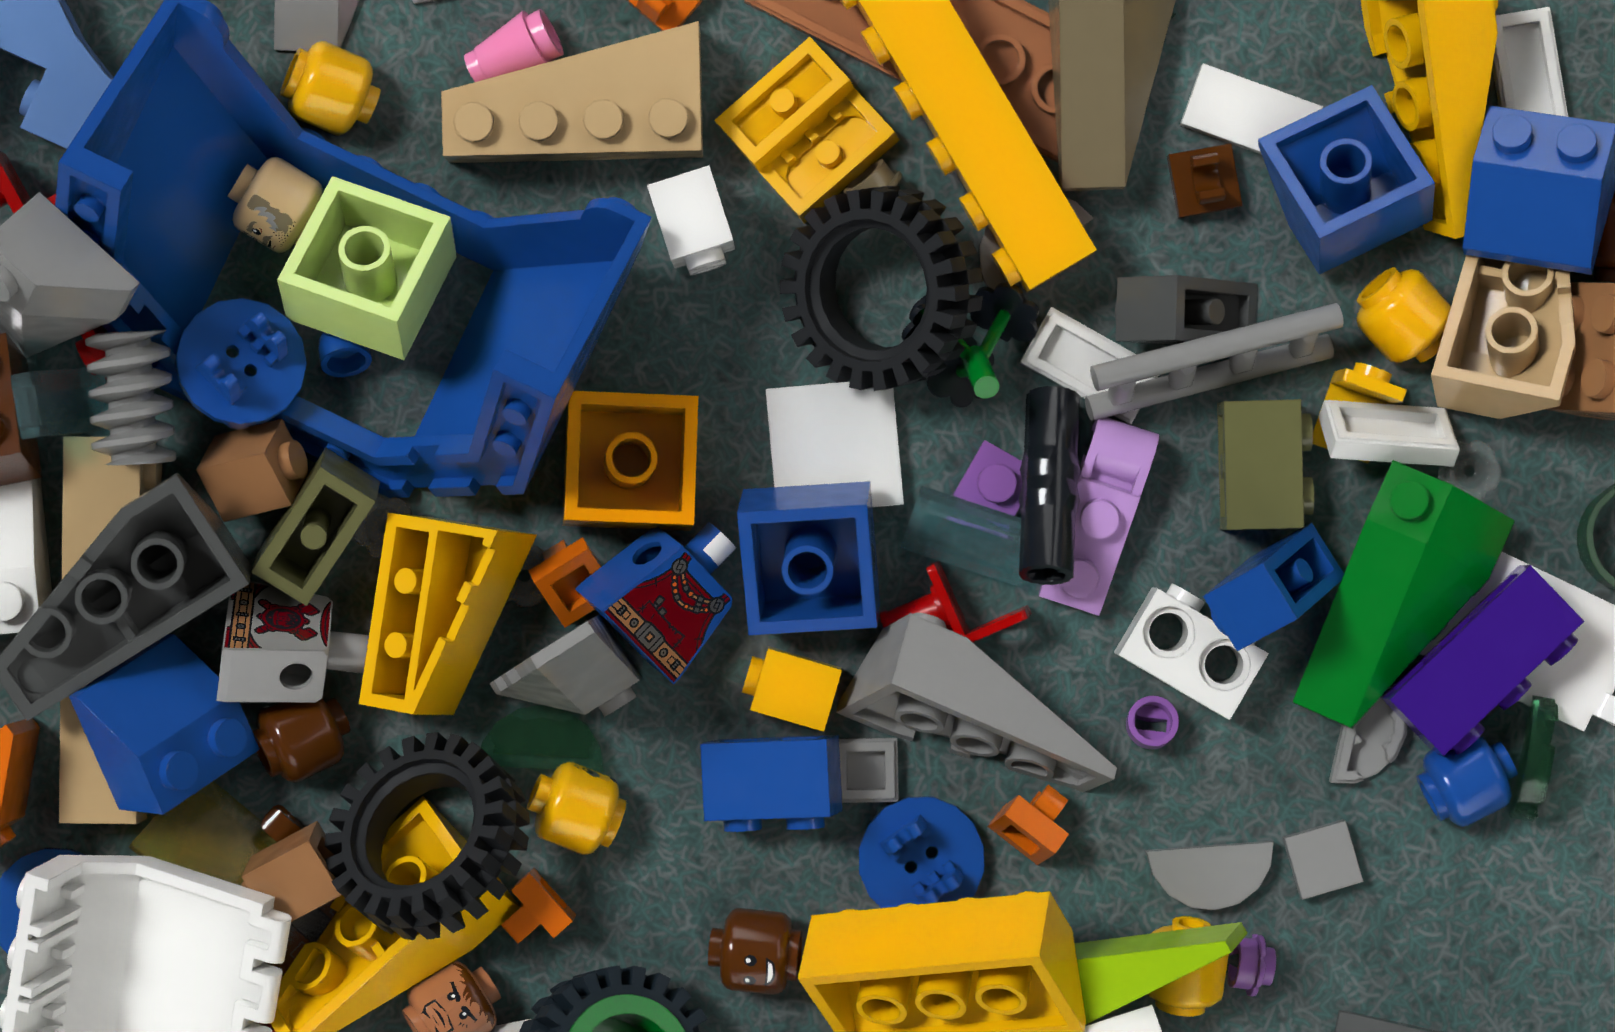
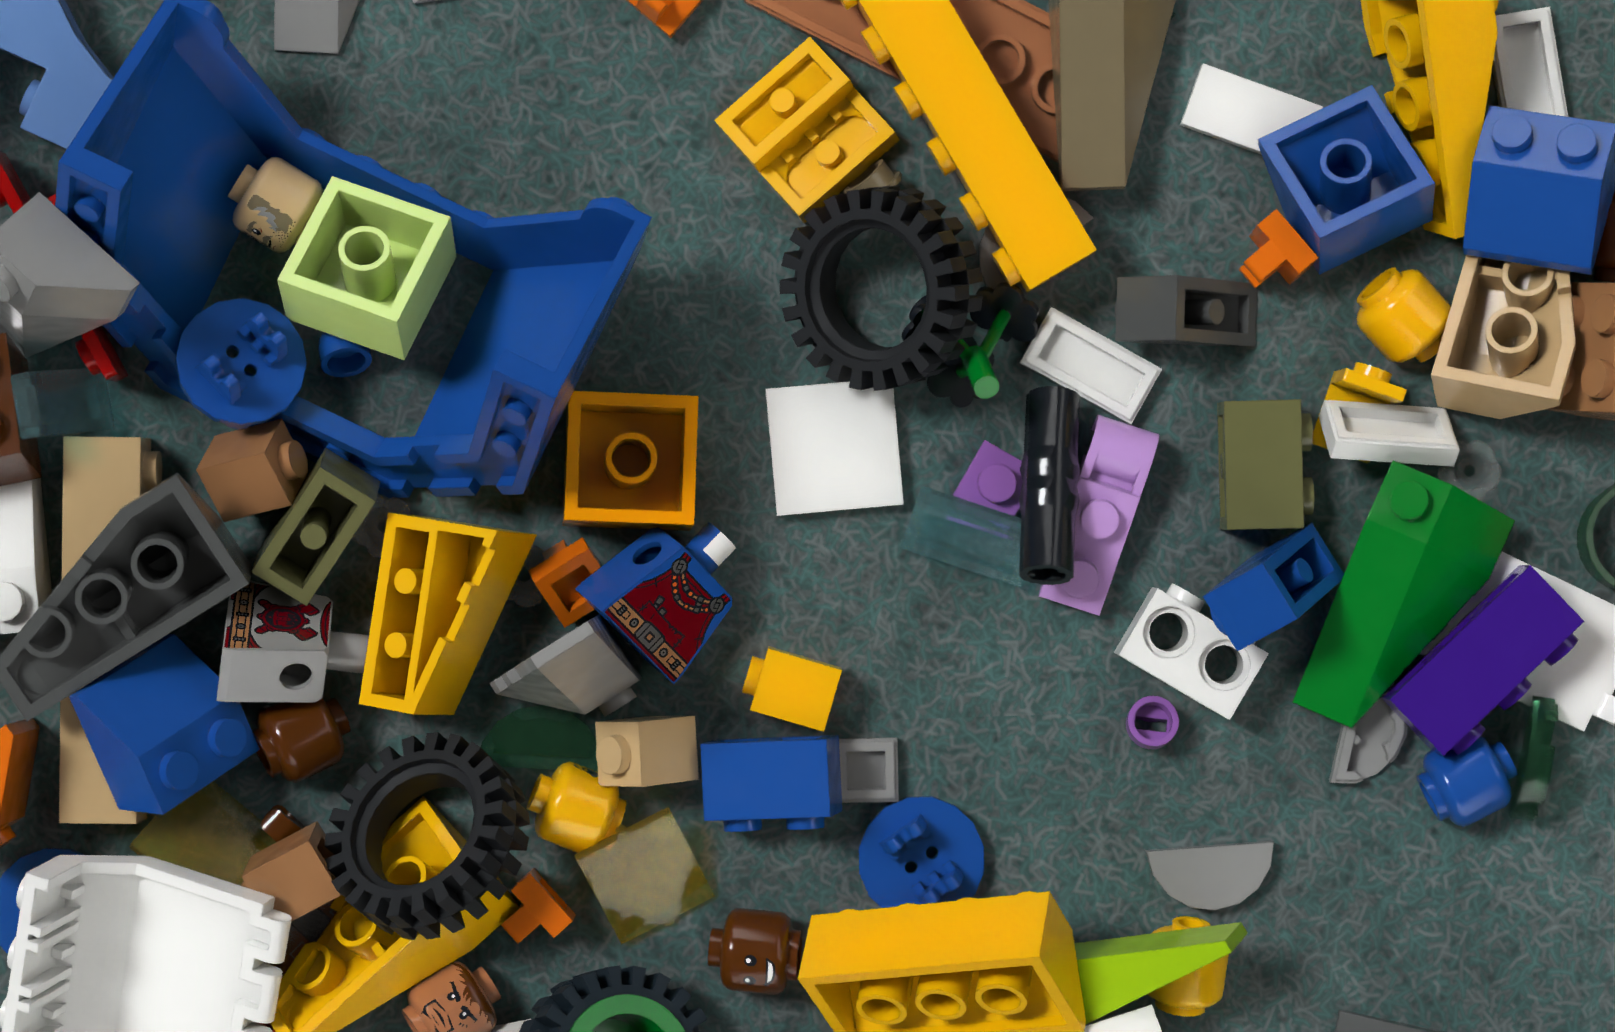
(131, 397): light grey piece -> none
(330, 88): yellow head -> none
(515, 46): bright pink cone -> none
(593, 105): tan wedge -> none
(644, 875): none -> clear yellow piece
(646, 751): none -> tan brick
(692, 220): white brick -> none
(809, 558): blue brick -> none
(944, 605): red bracket -> none
(947, 686): light grey wedge -> none
(1031, 825): orange tile -> none
(1188, 379): light grey bar -> none
(1204, 180): reddish brown tile -> none
(1255, 965): medium lavender plate -> none
(1279, 250): none -> orange tile
(1322, 859): light grey tile -> none

